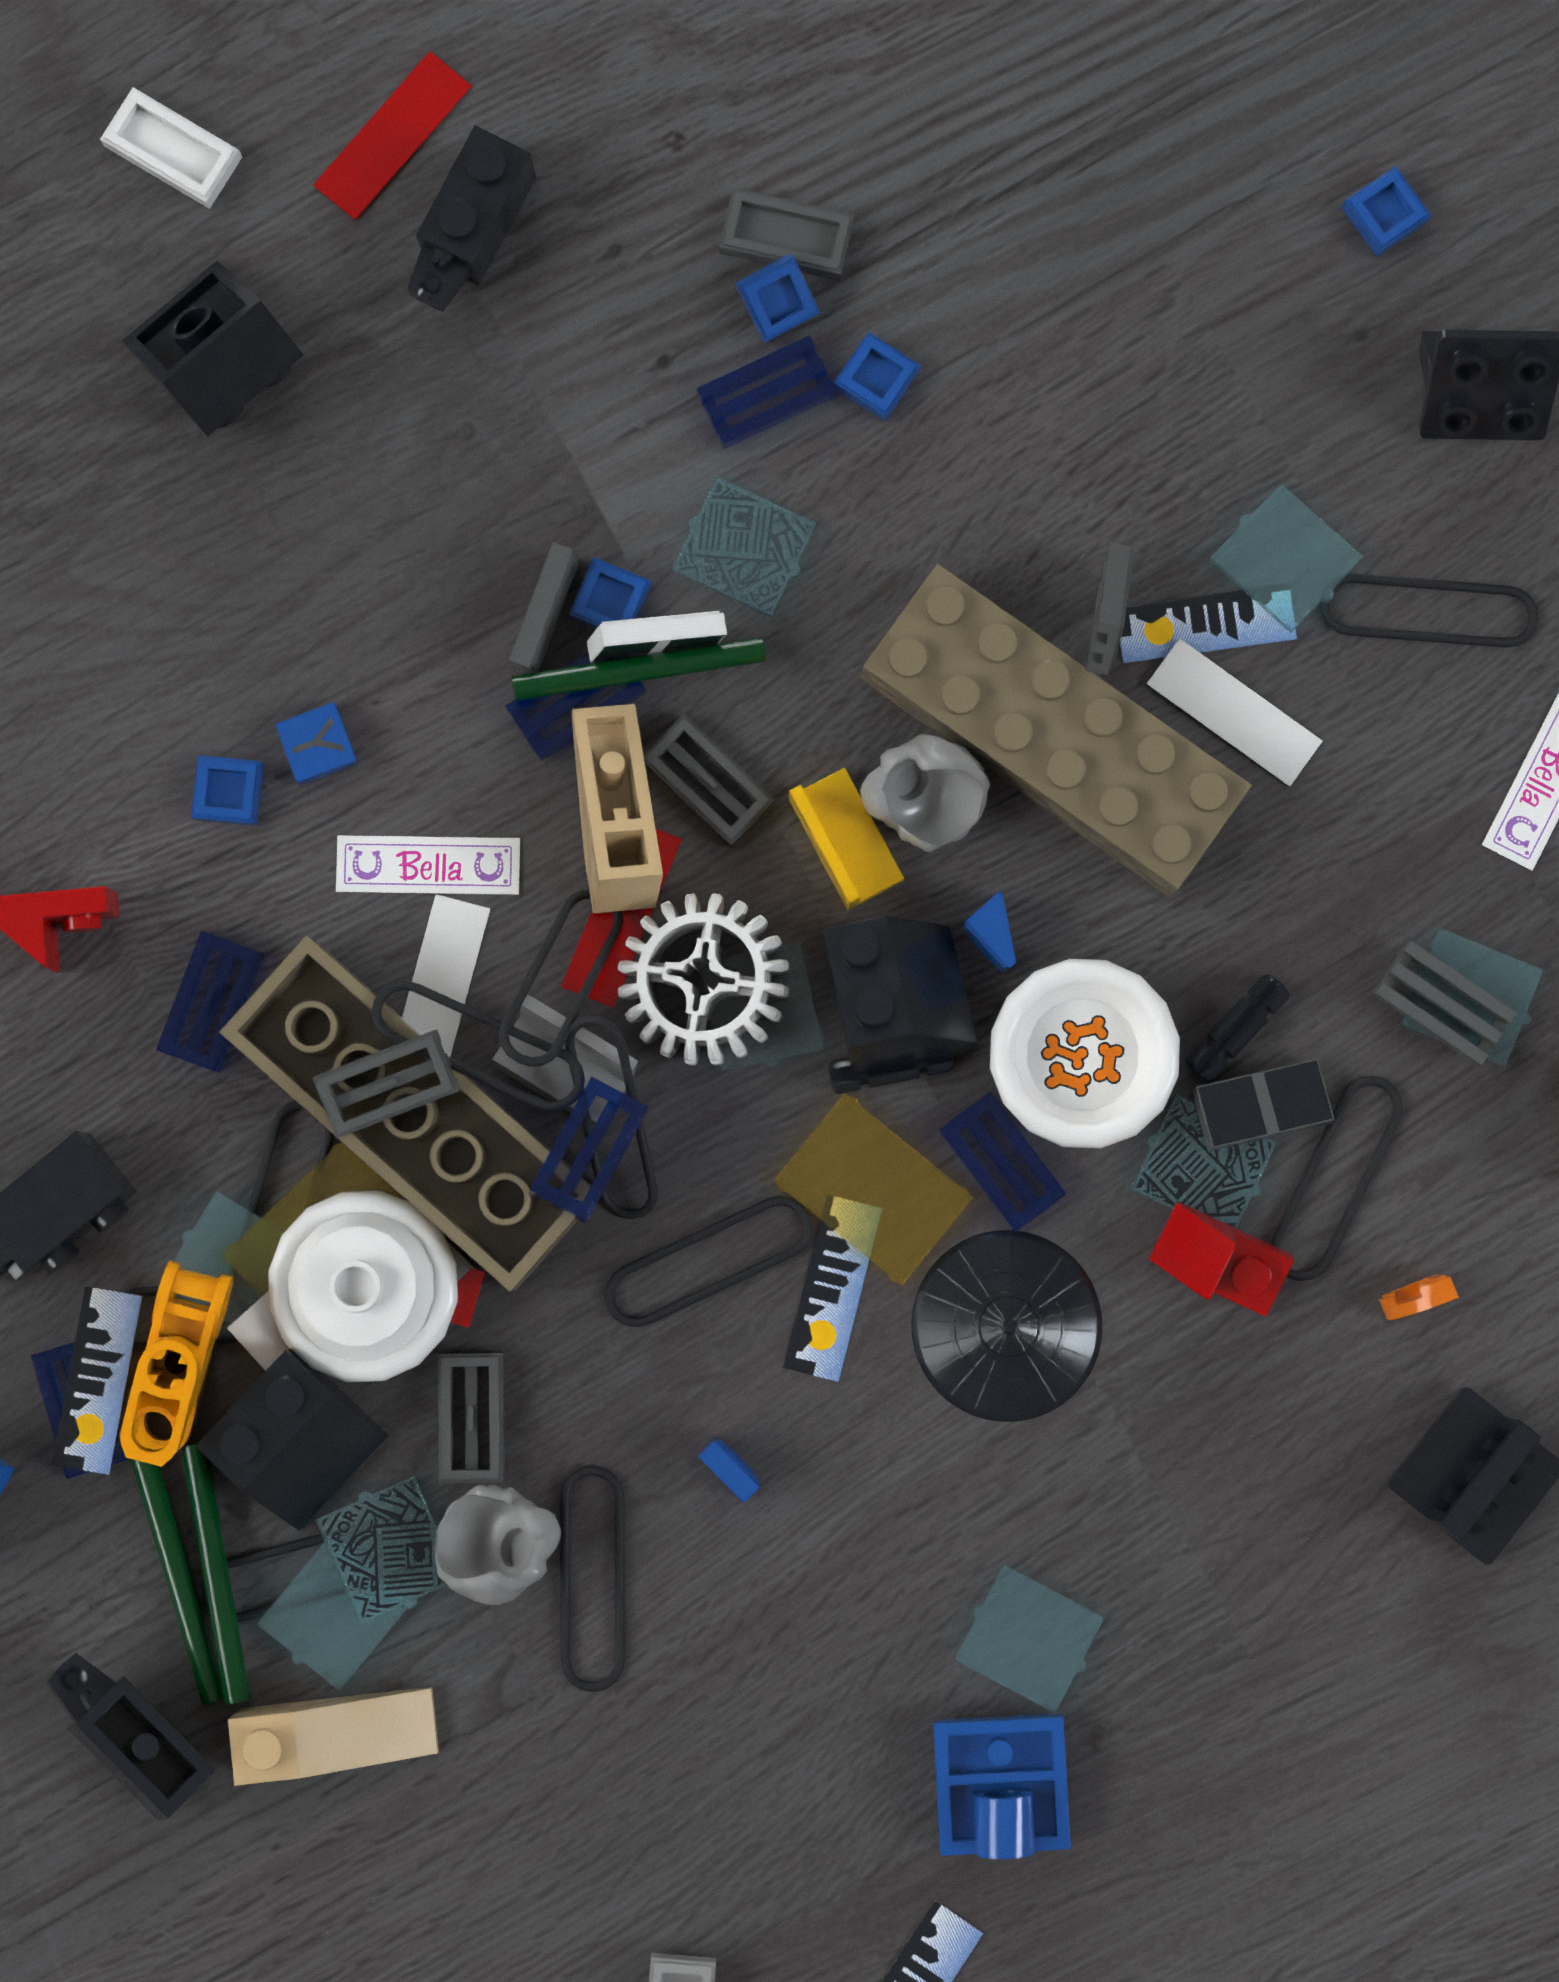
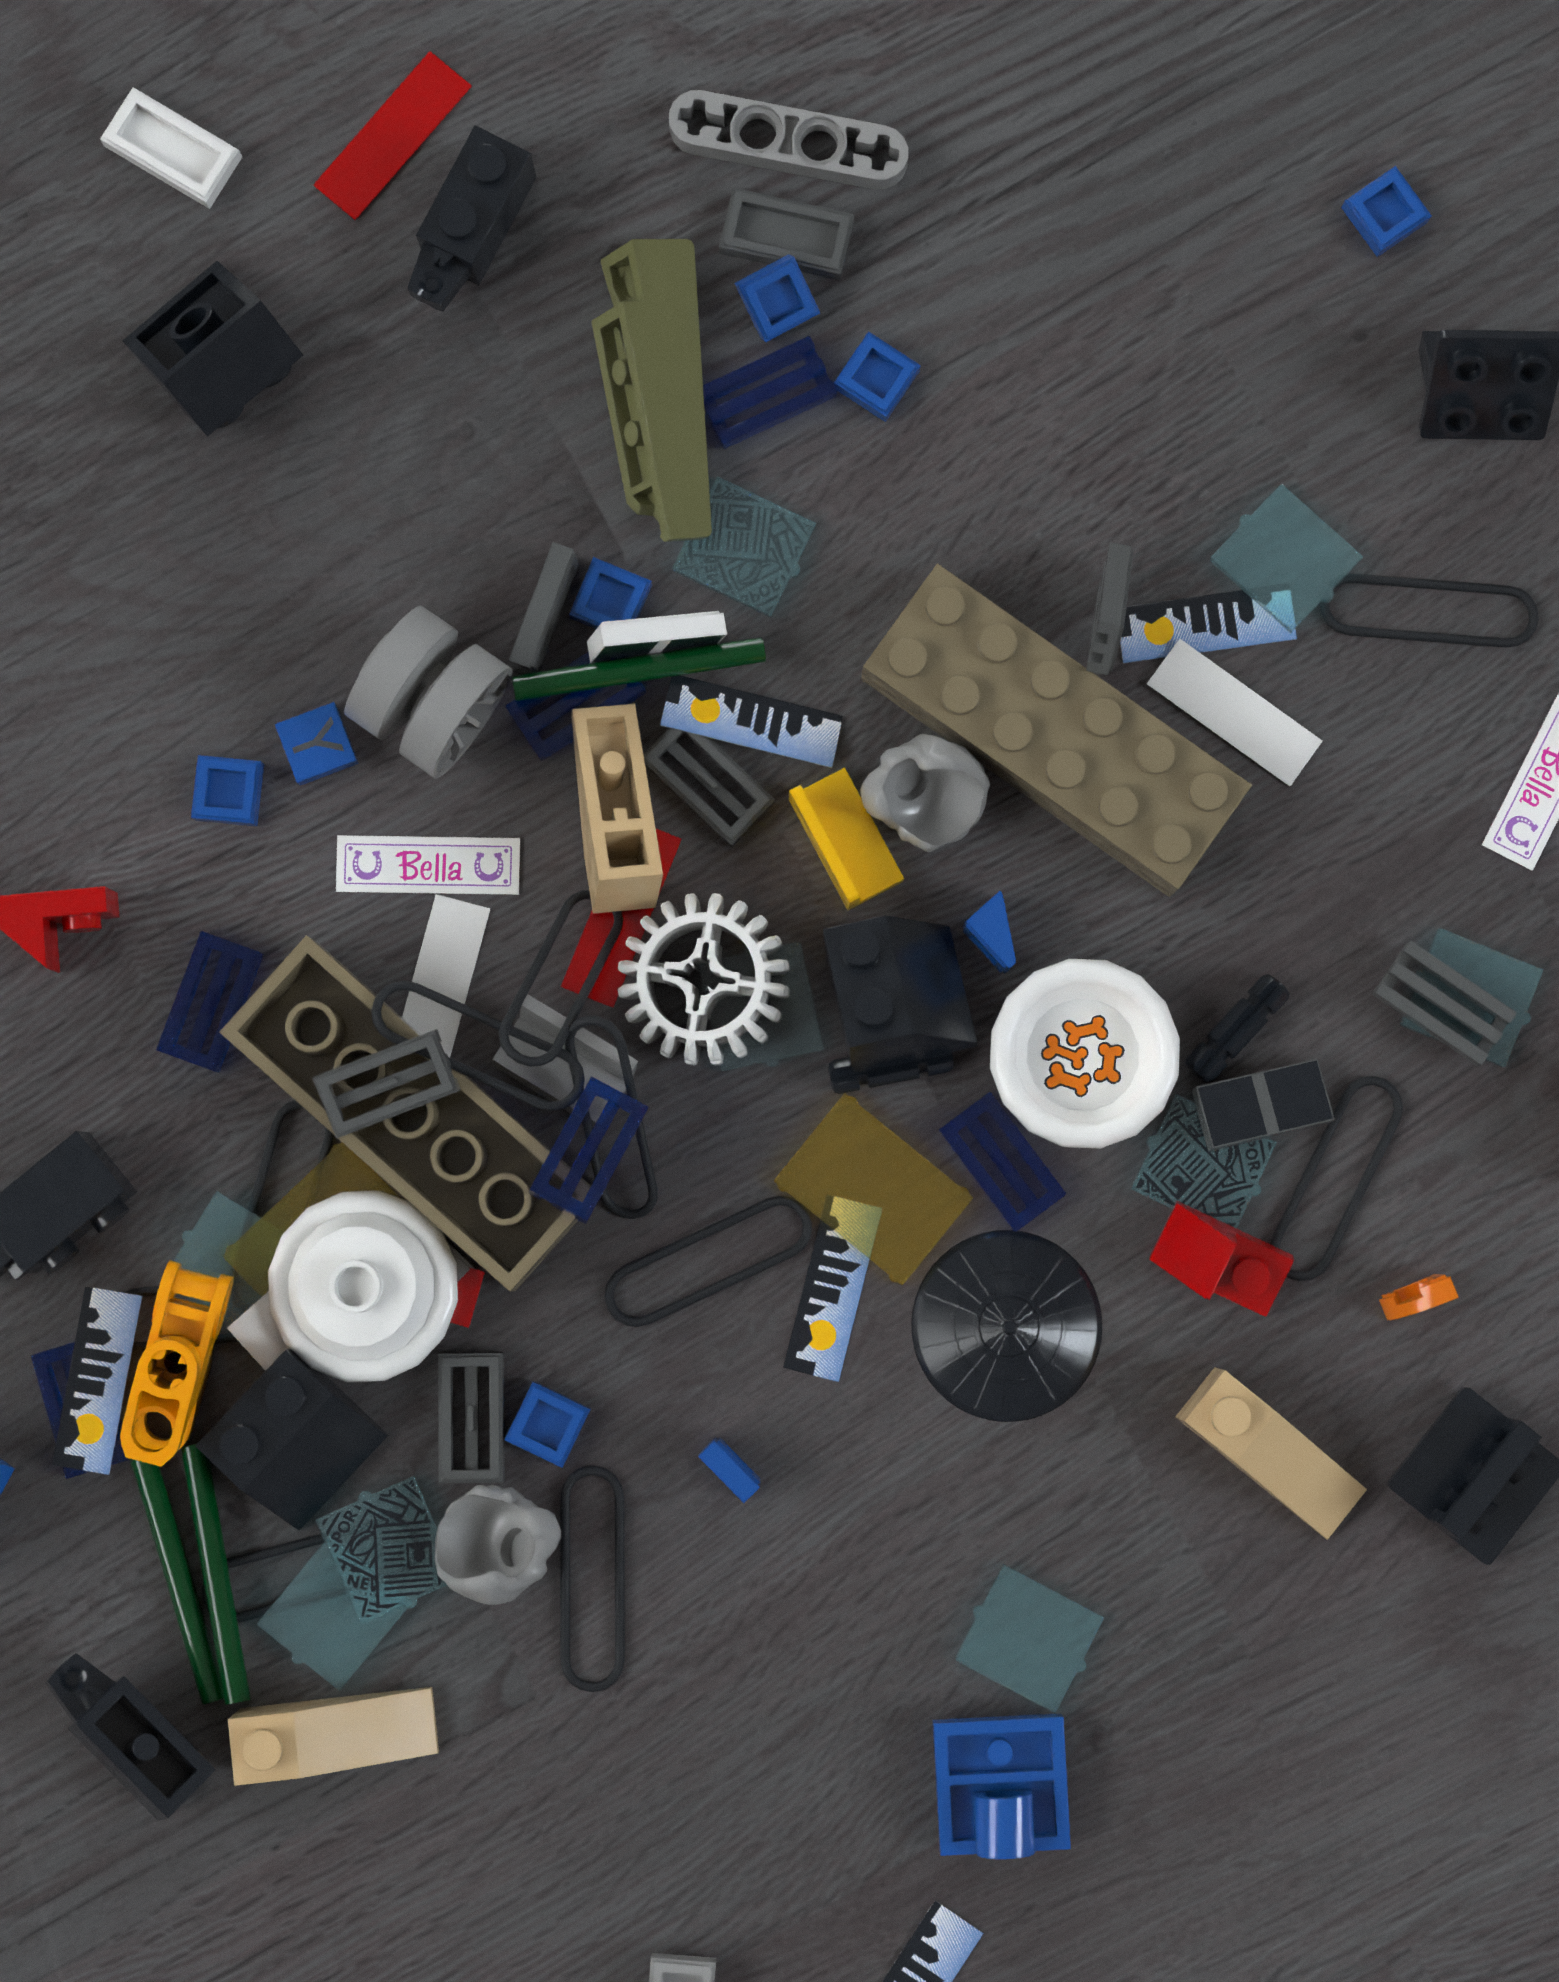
(411, 680): none -> light grey wheel
(547, 1424): none -> blue tile
(656, 383): none -> olive wedge
(751, 720): none -> sticker
(791, 128): none -> light grey beam
(1271, 1451): none -> tan slope

